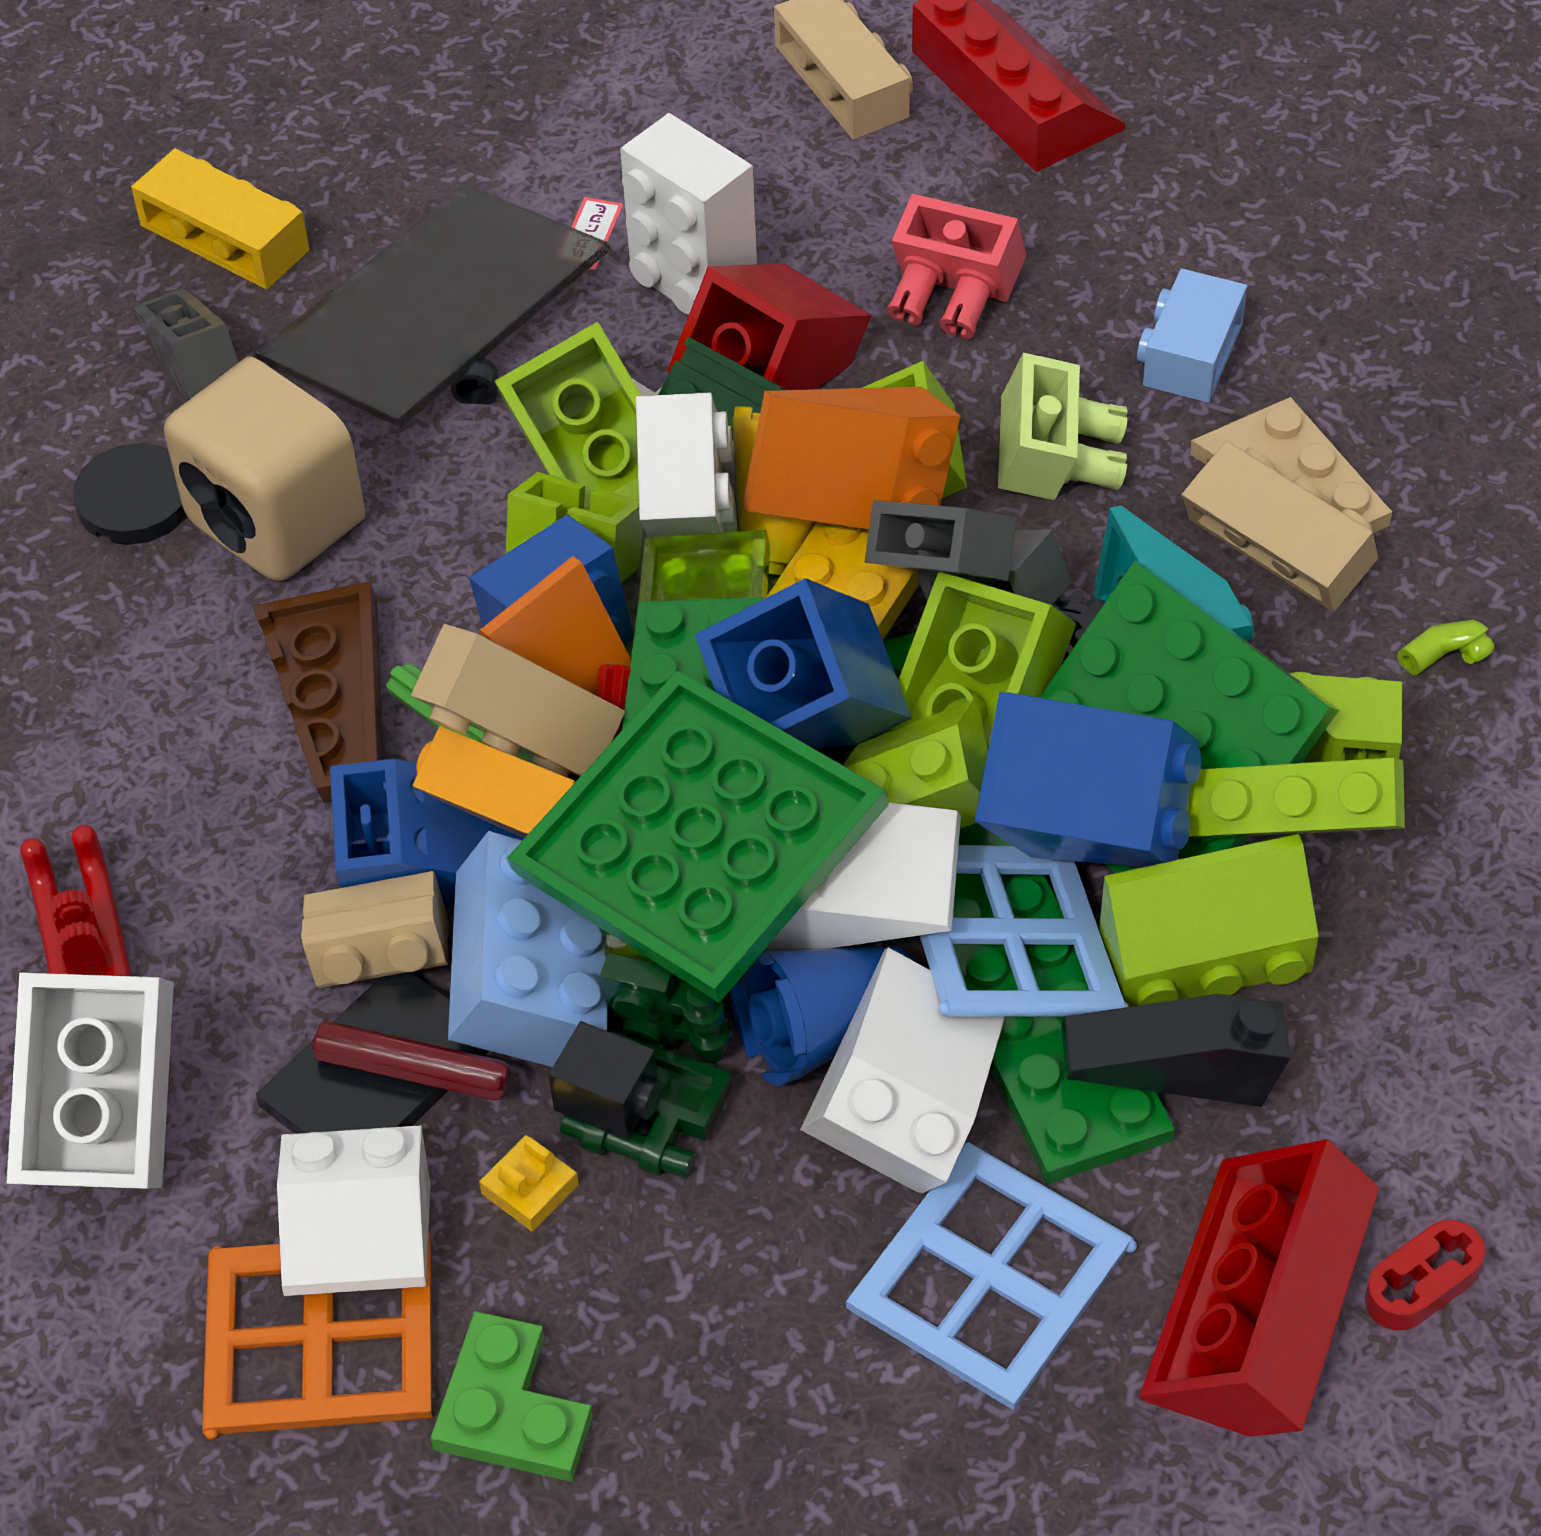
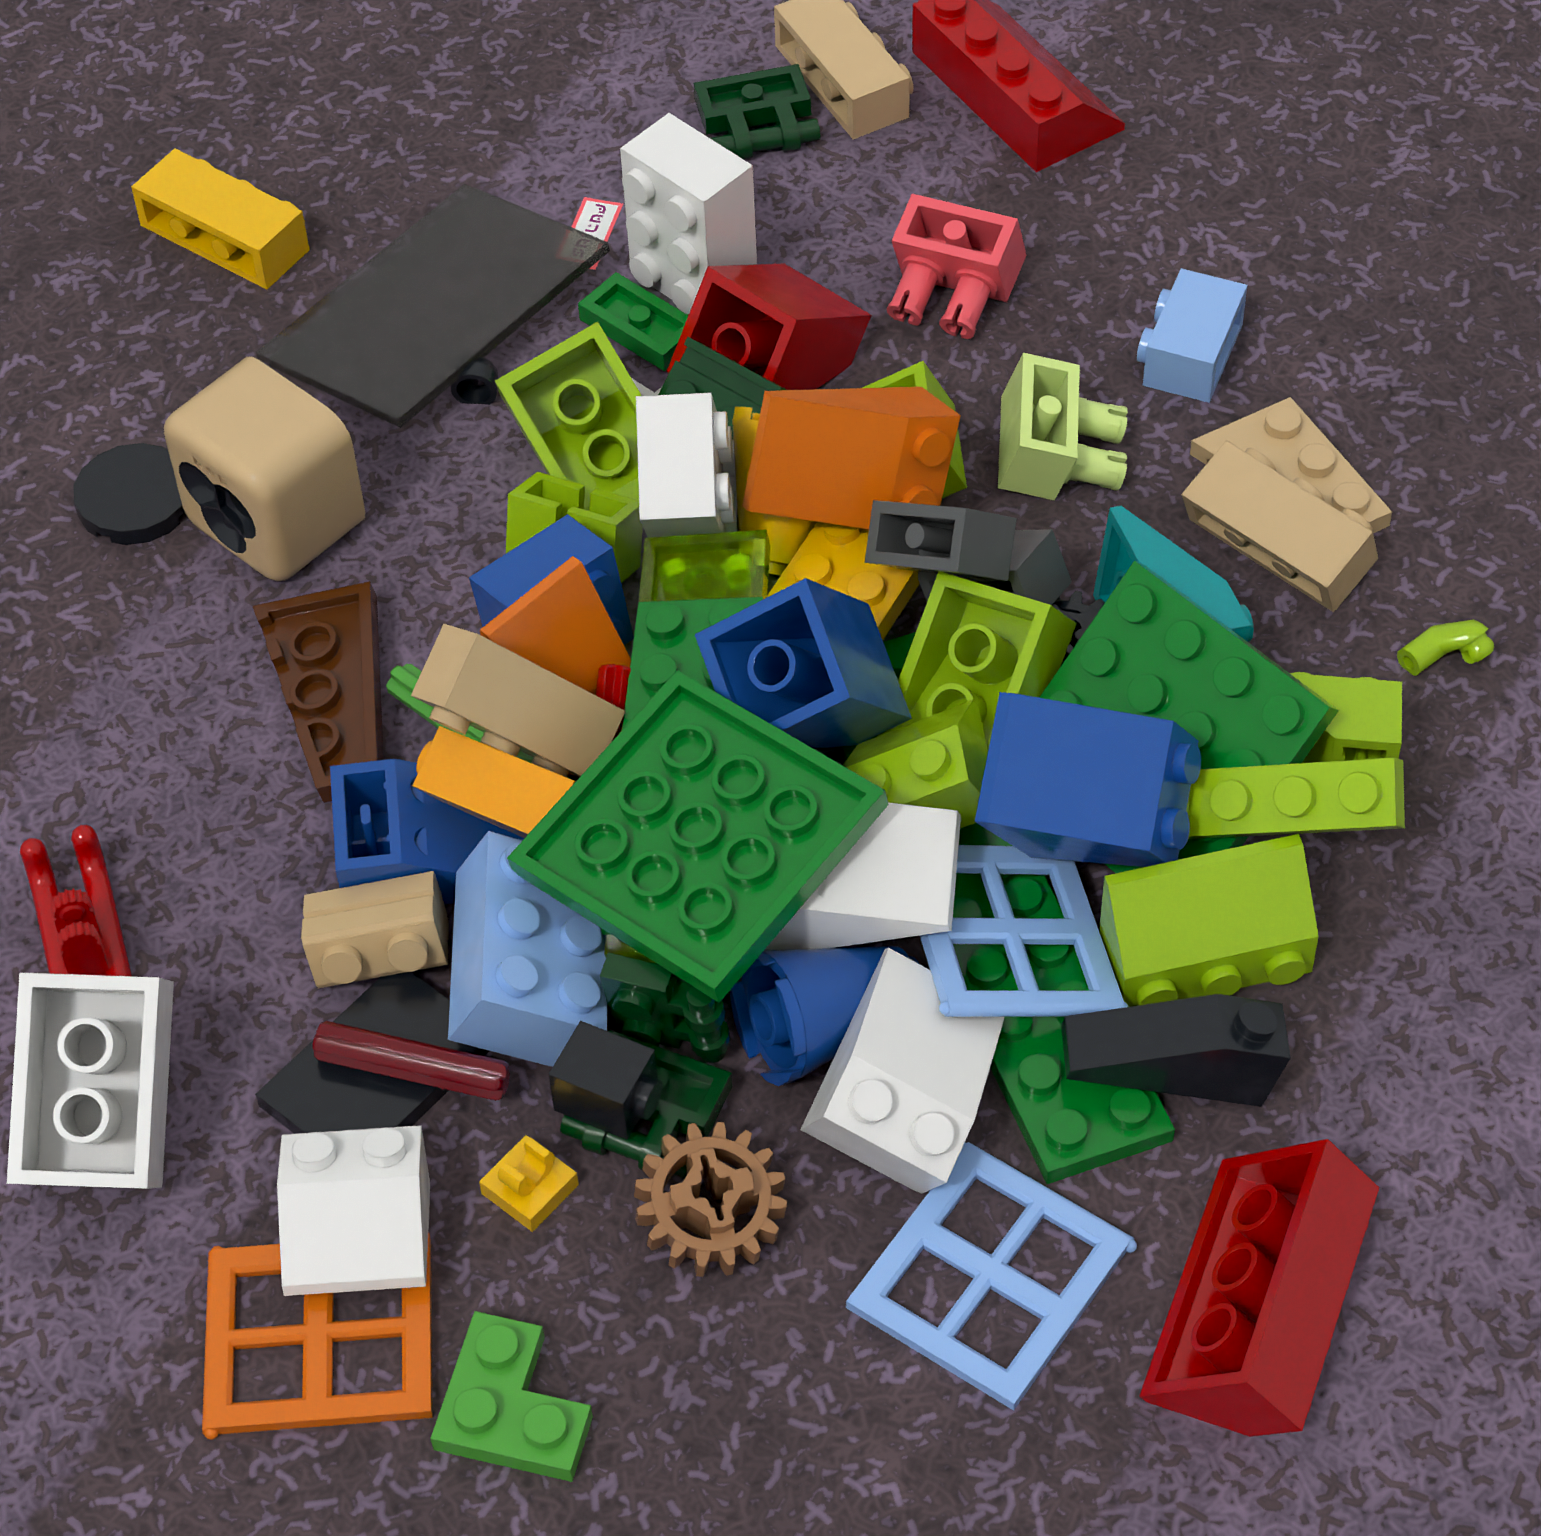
(187, 340): dark grey slope -> none
(635, 319): none -> green plate
(684, 1209): none -> medium nougat gear
(754, 100): none -> dark green plate
(1415, 1262): red beam -> none

